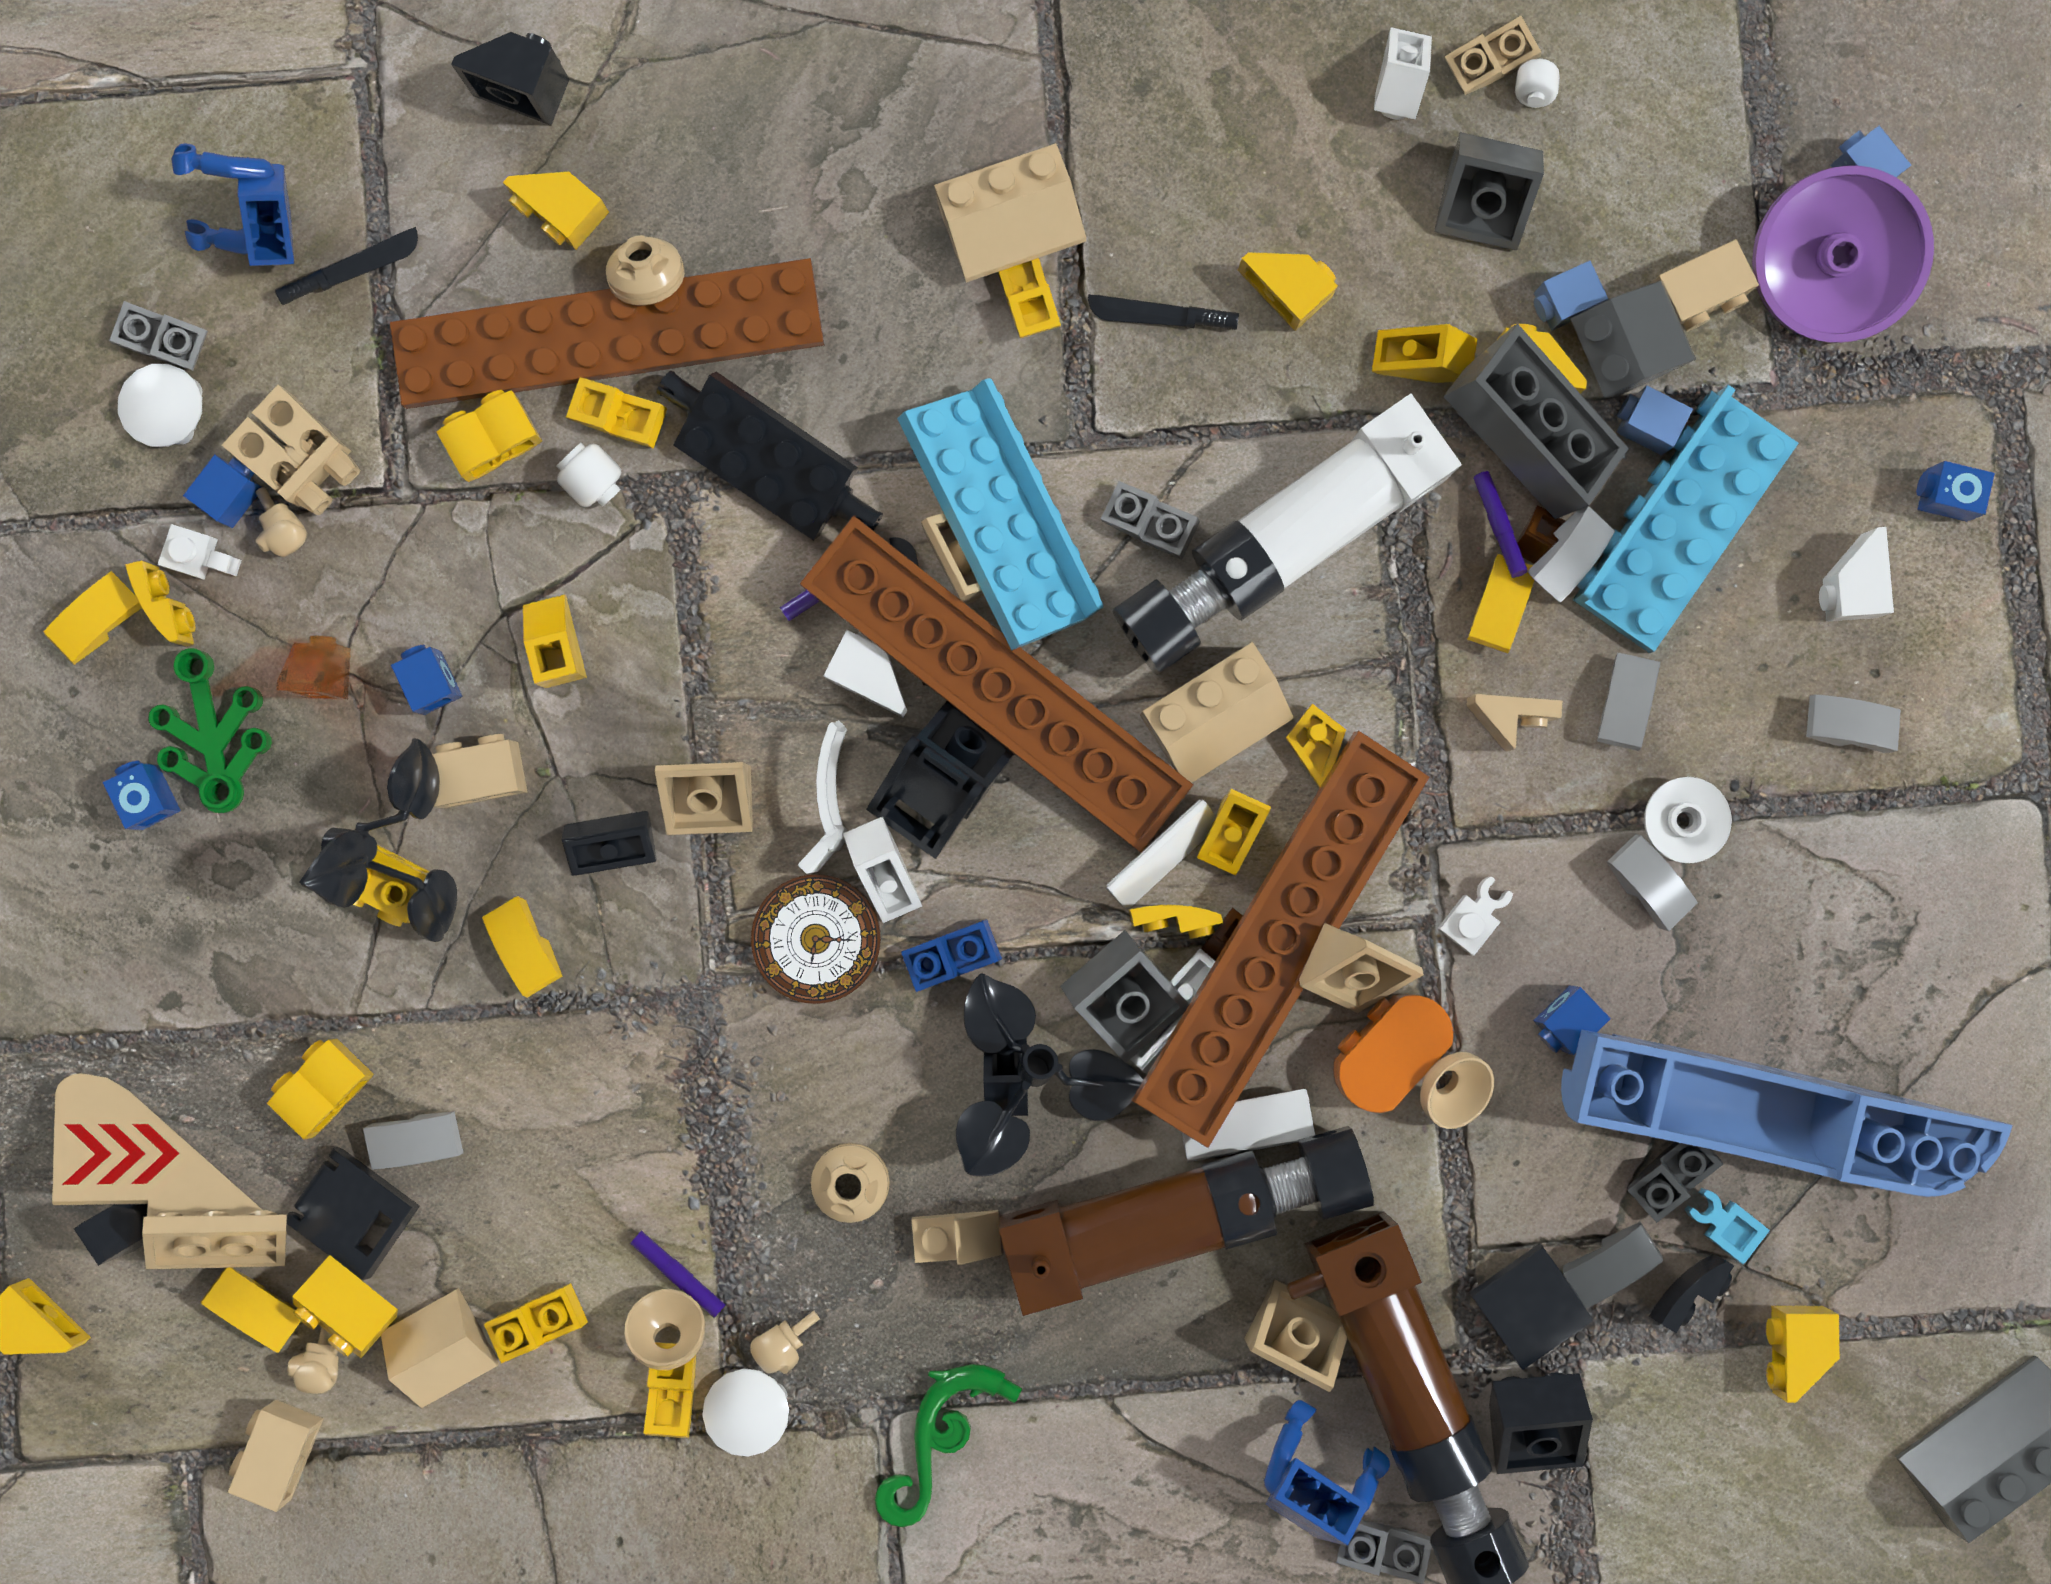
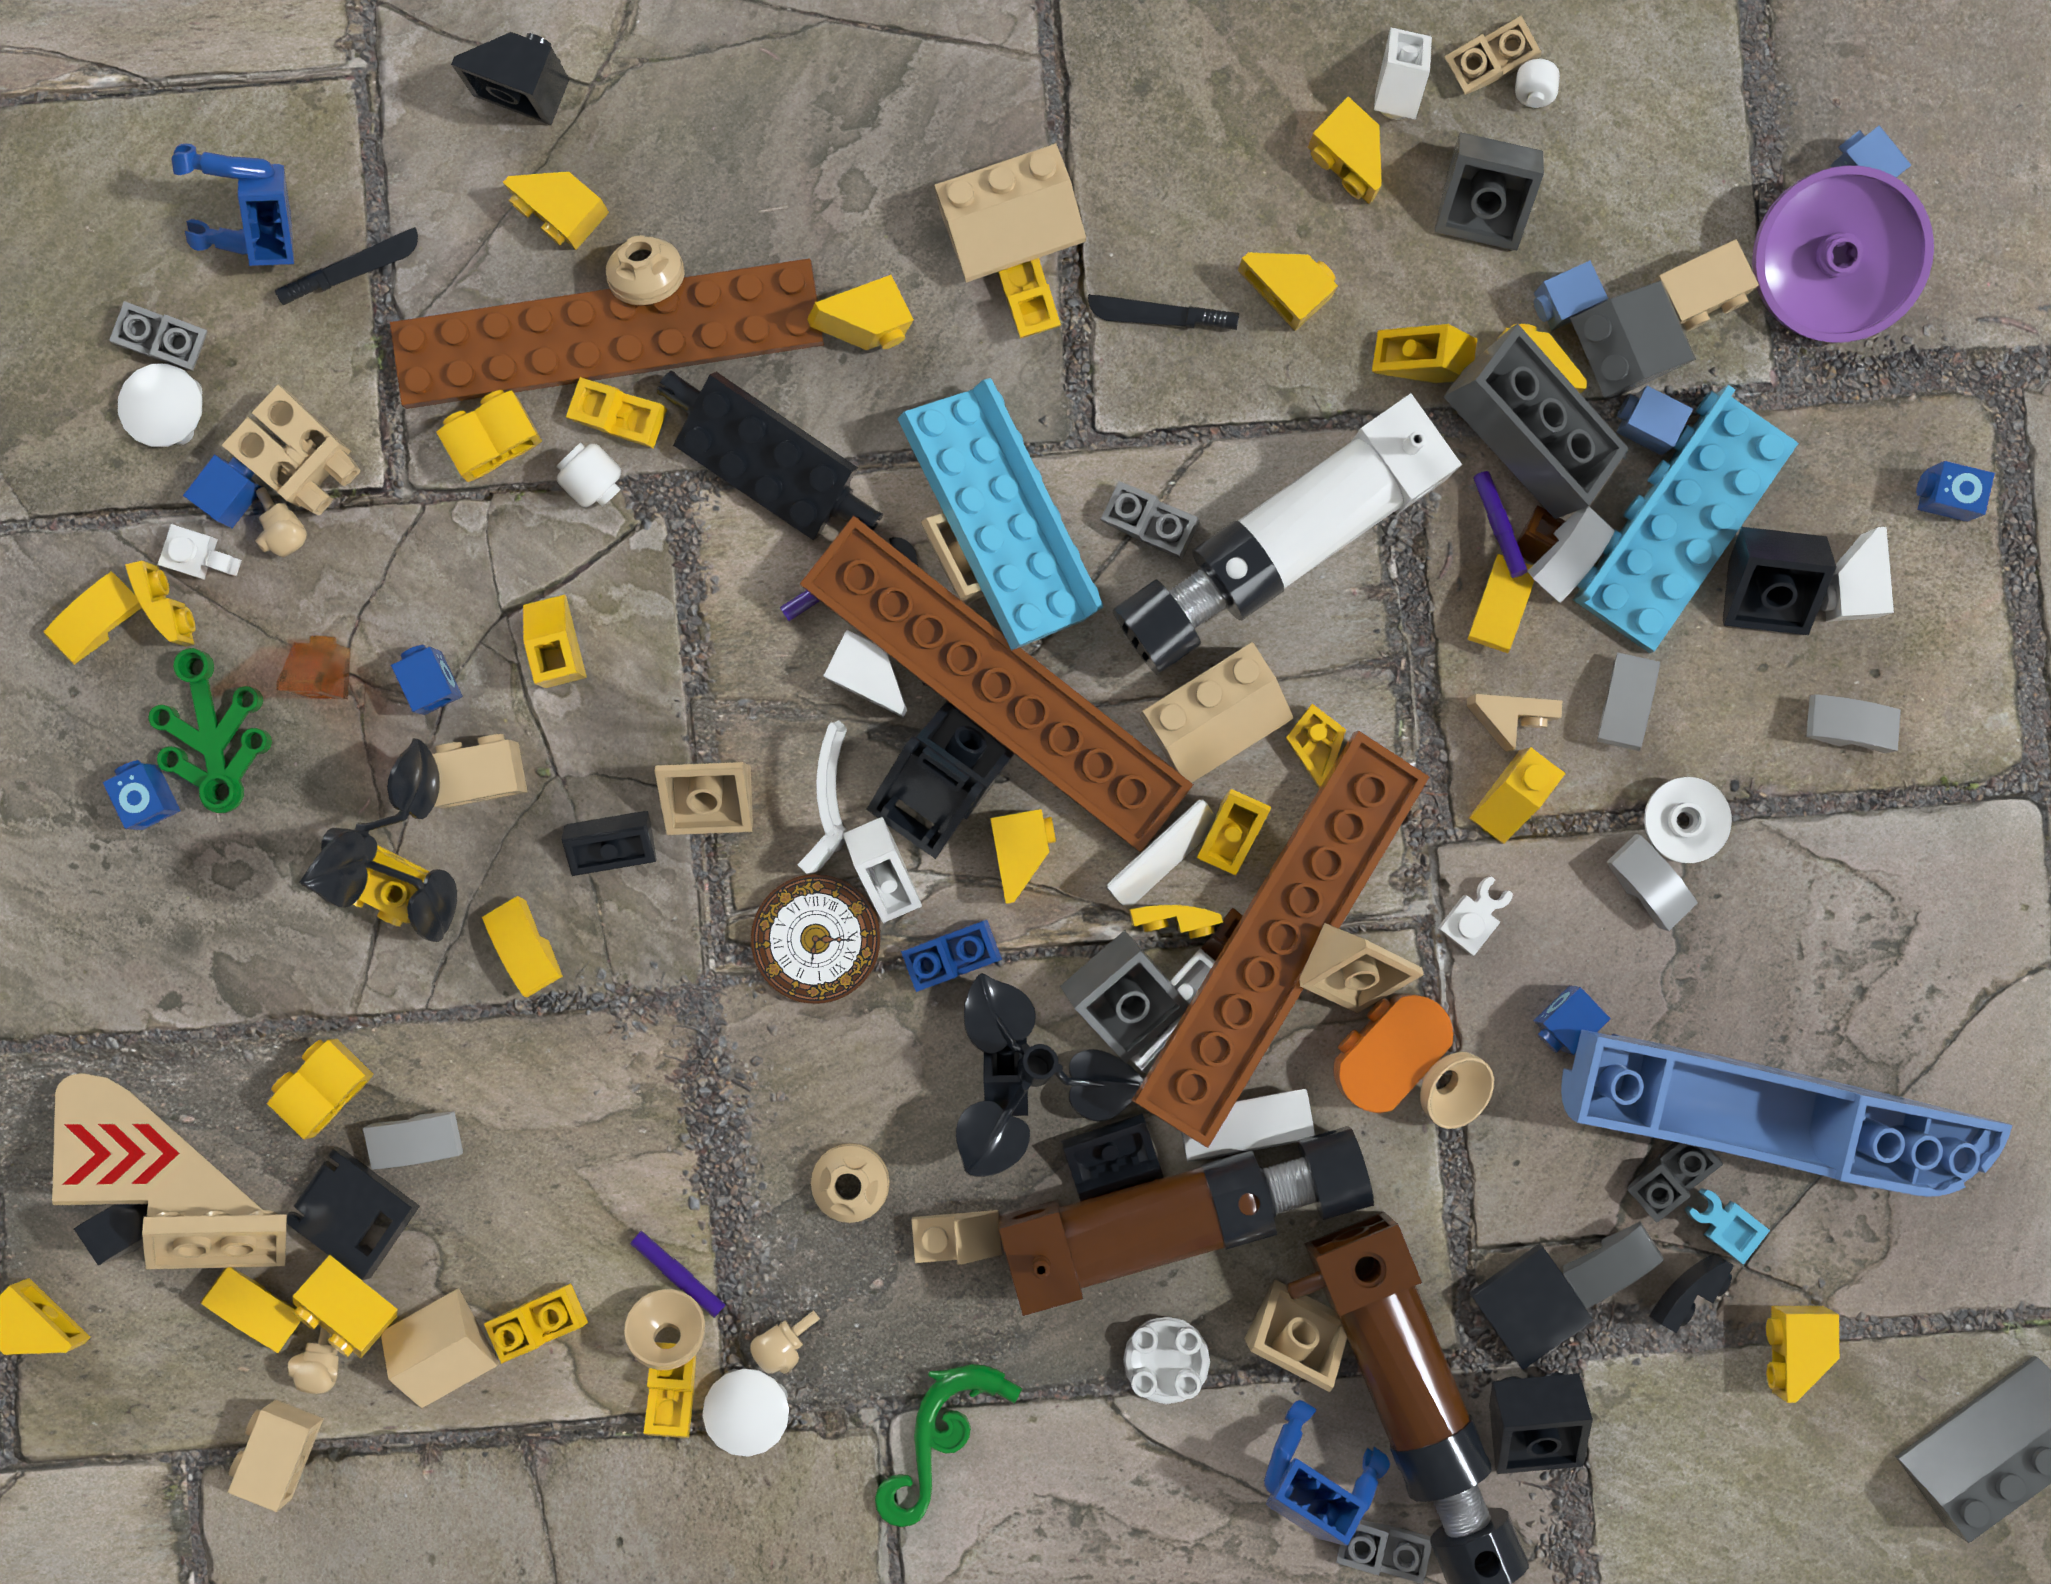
(864, 315): none -> yellow slope
(1021, 848): none -> yellow slope
(1112, 1158): none -> black slope
(1166, 1360): none -> white dish
(1351, 148): none -> yellow slope
(1516, 794): none -> yellow slope
(1777, 580): none -> black slope

